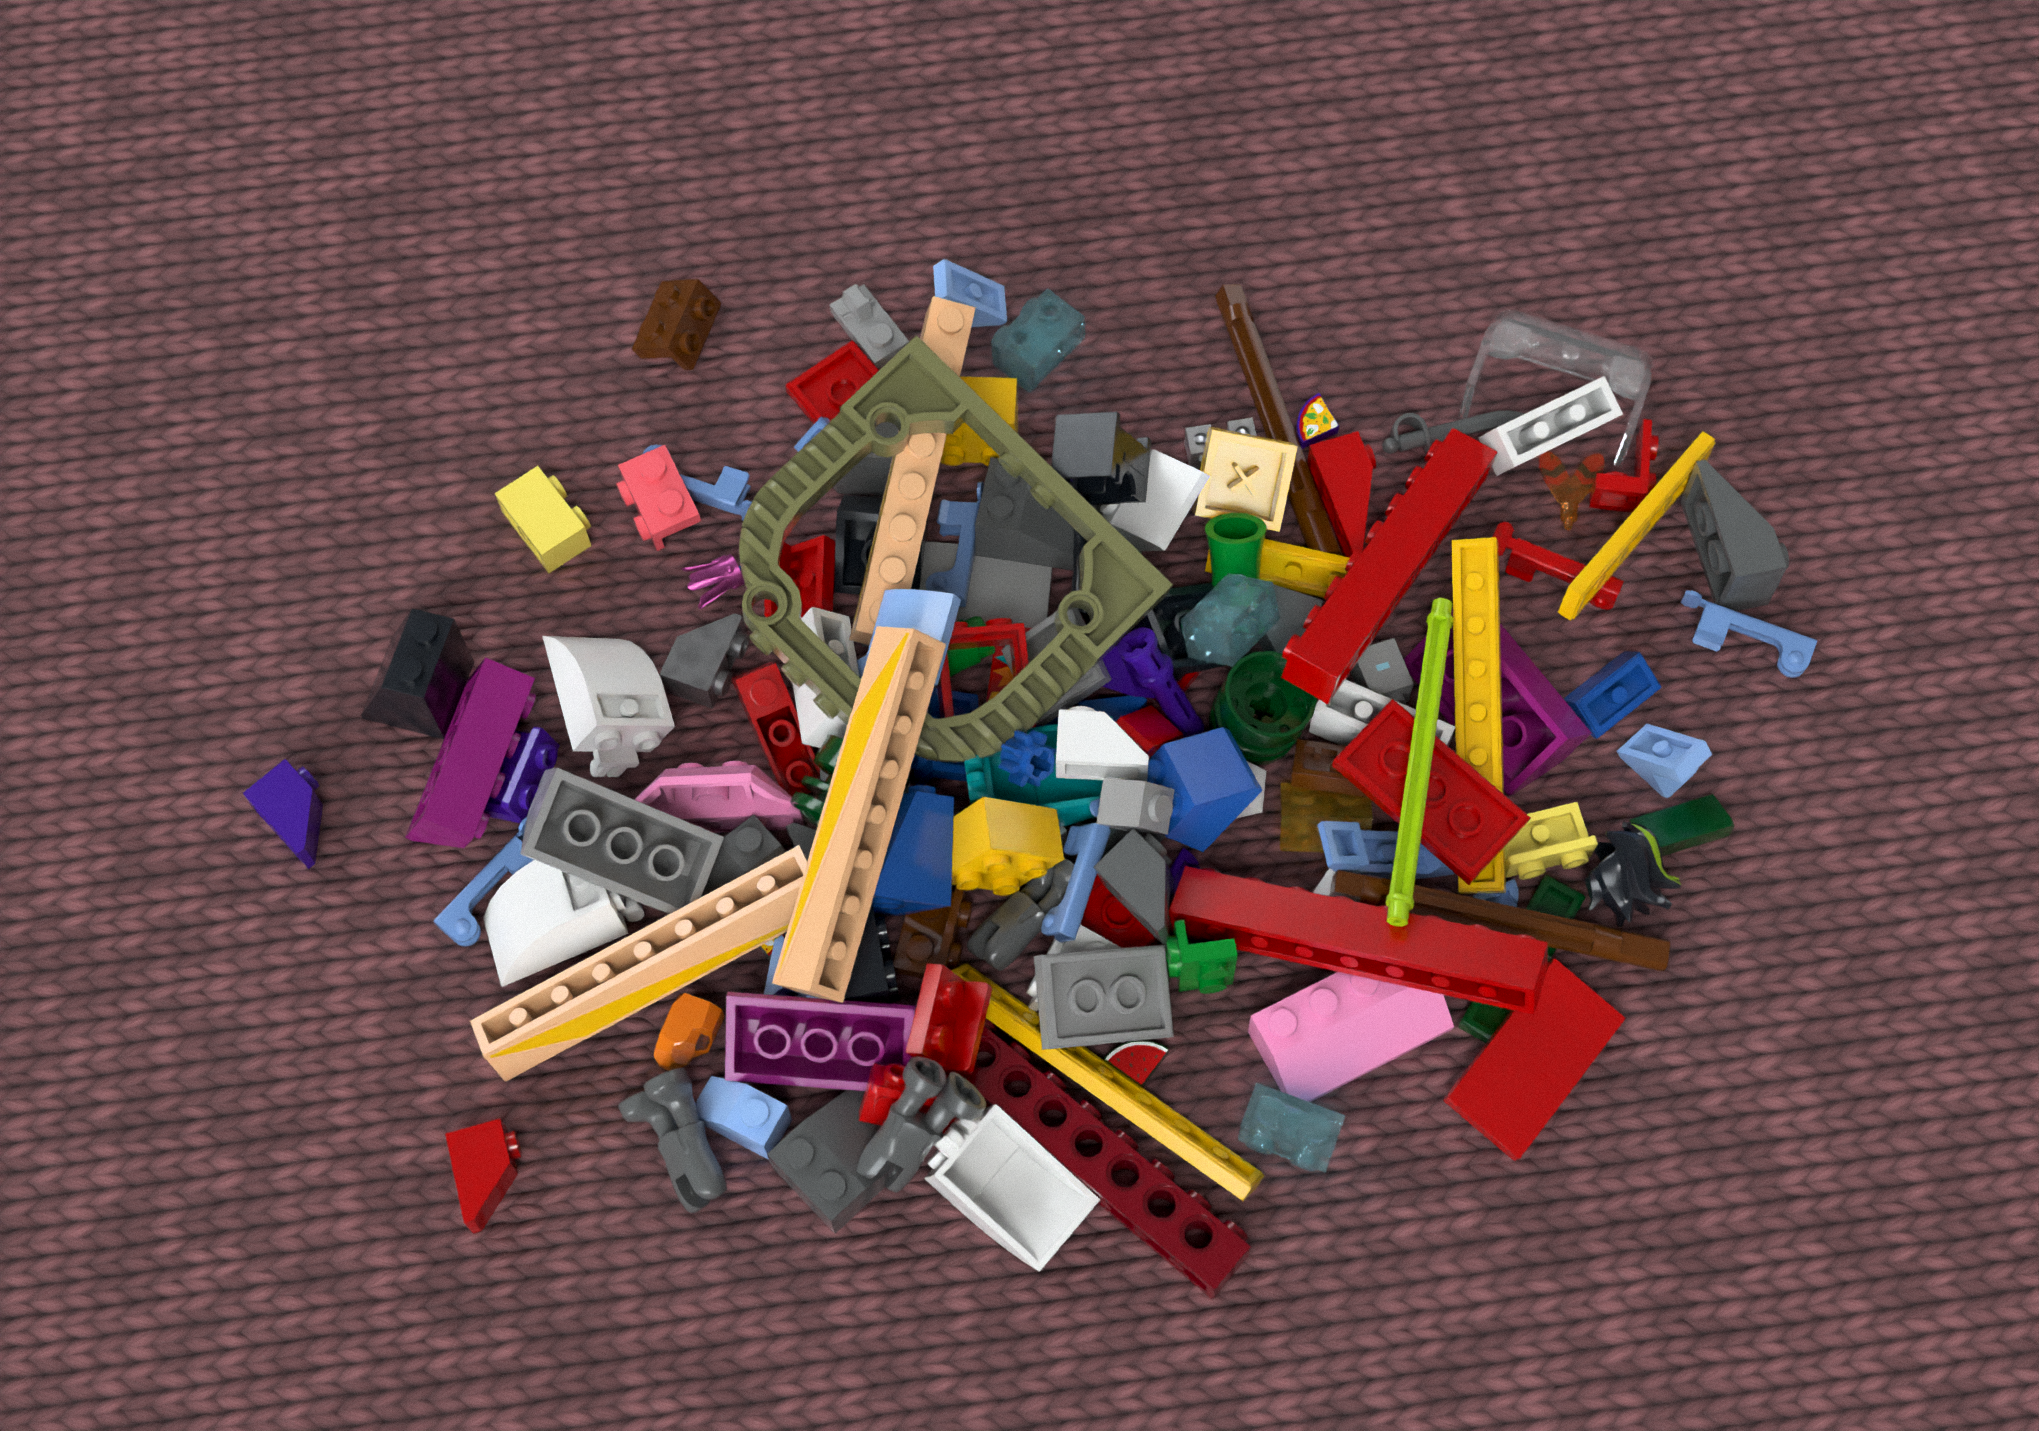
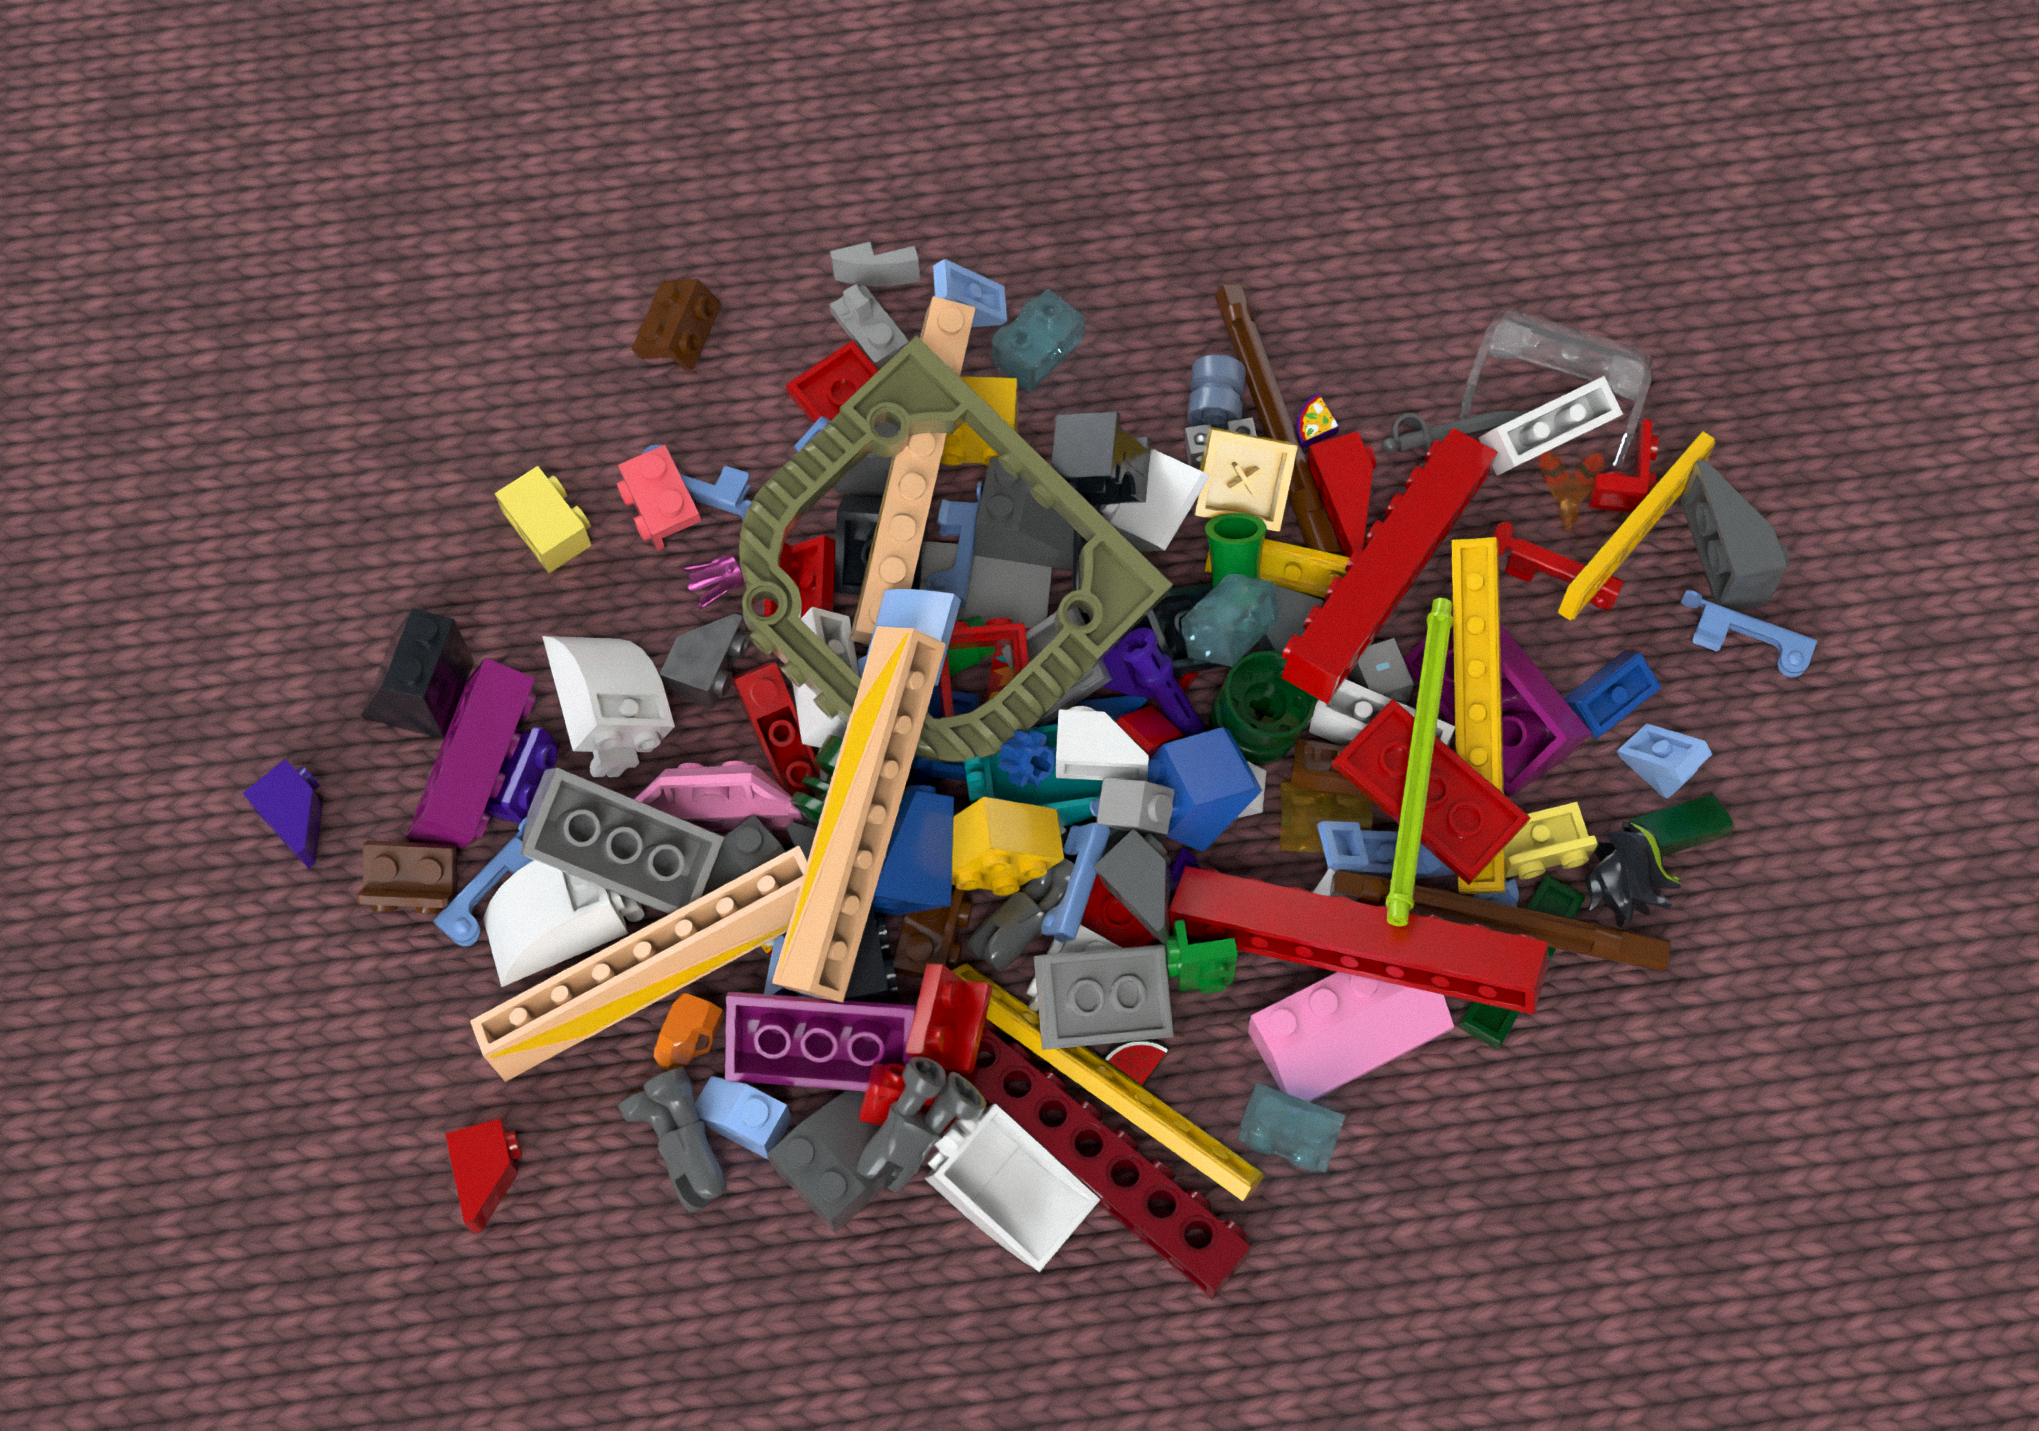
(408, 876): none -> reddish brown bracket
(860, 266): none -> light grey slope
(1216, 391): none -> sand blue wheel
(1534, 1062): red tile -> none

